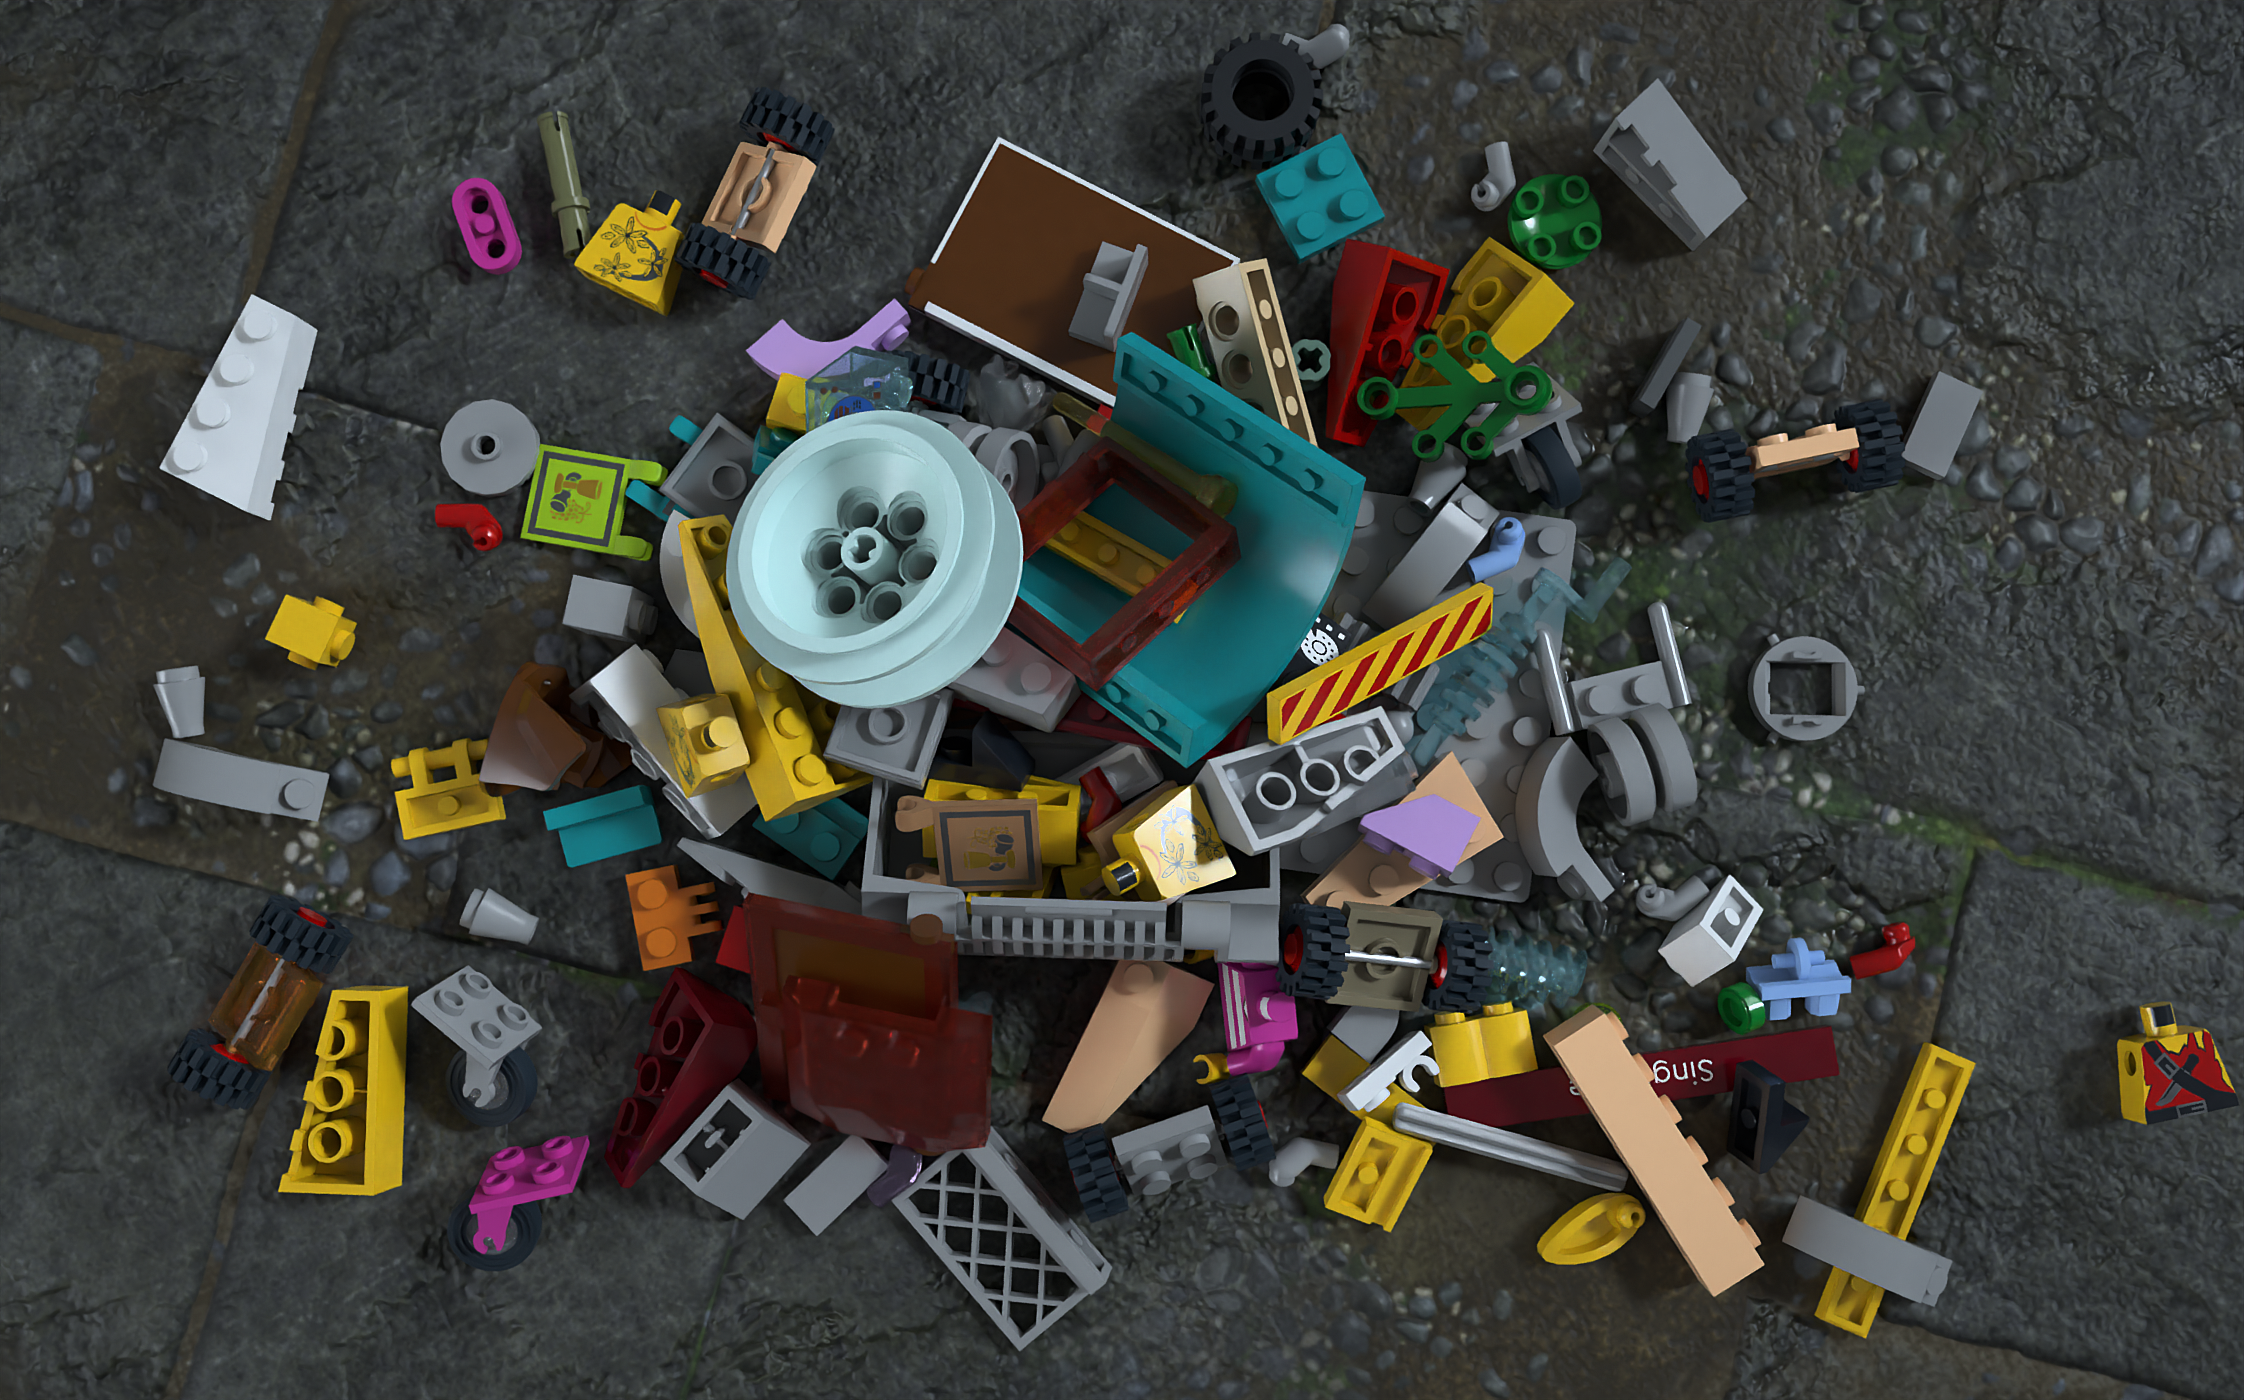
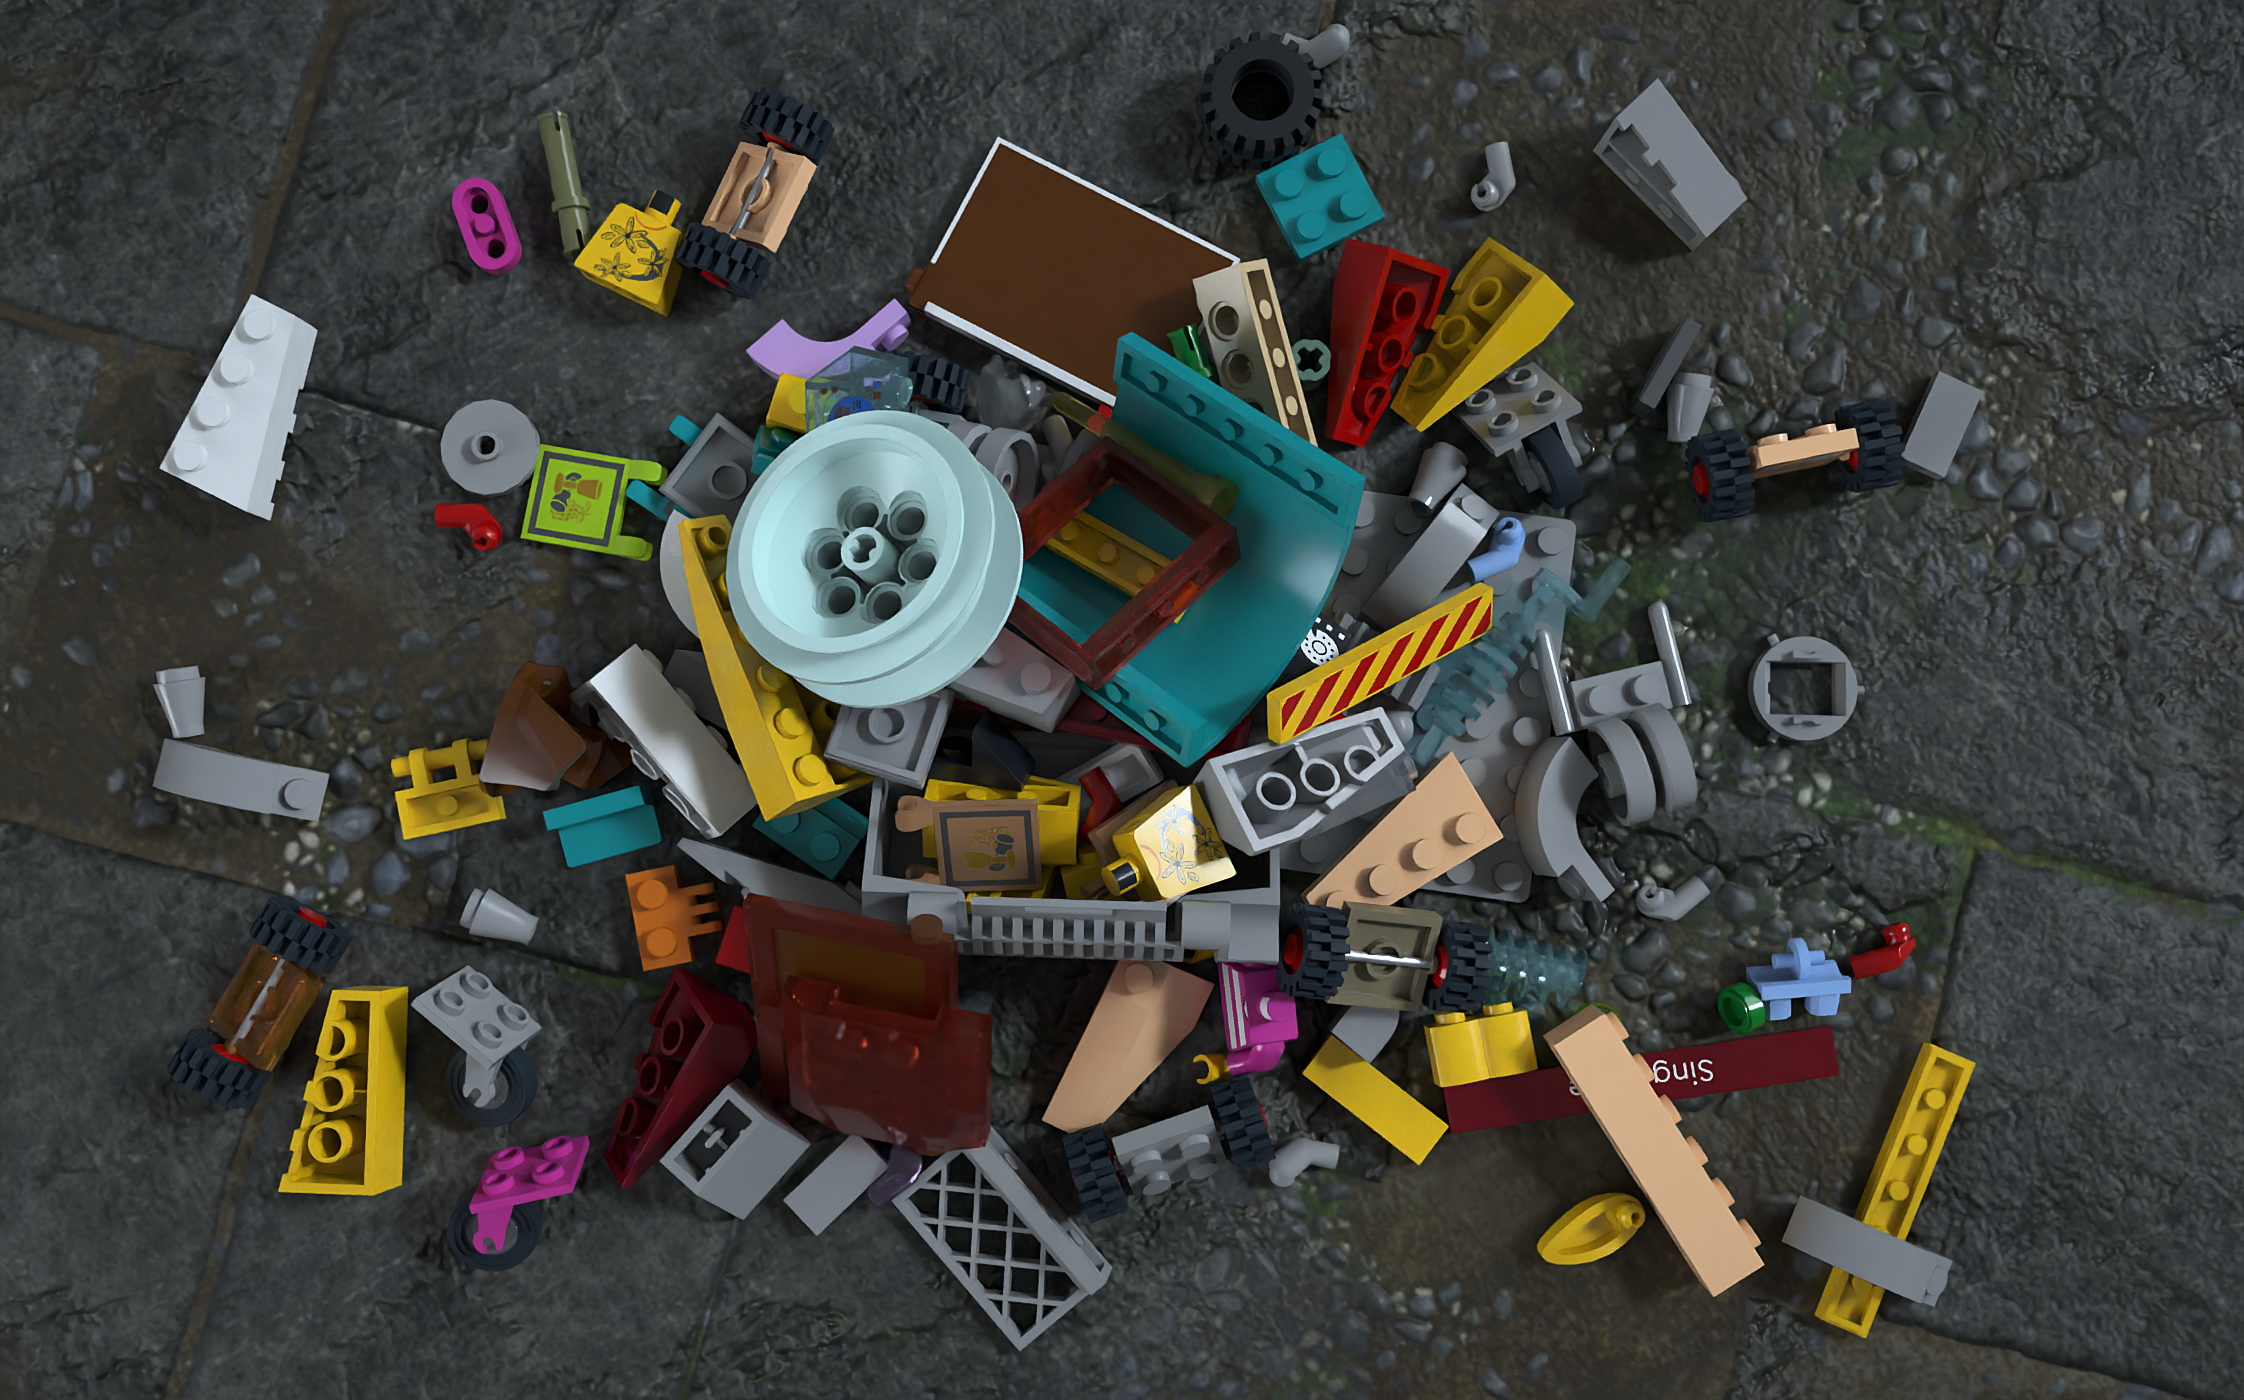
(312, 631): yellow brick -> none
(610, 610): light grey brick -> none
(704, 742): yellow torso -> none
(1109, 295): light grey panel -> none
(1370, 1086): white plate -> none
(1377, 1174): yellow plate -> none
(1424, 830): lavender slope -> none
(1462, 396): green plant -> none
(1509, 1147): light grey axle -> none
(1555, 221): green dish -> none
(1711, 932): white slope -> none
(1760, 1118): black slope -> none
(2170, 1070): torso -> none

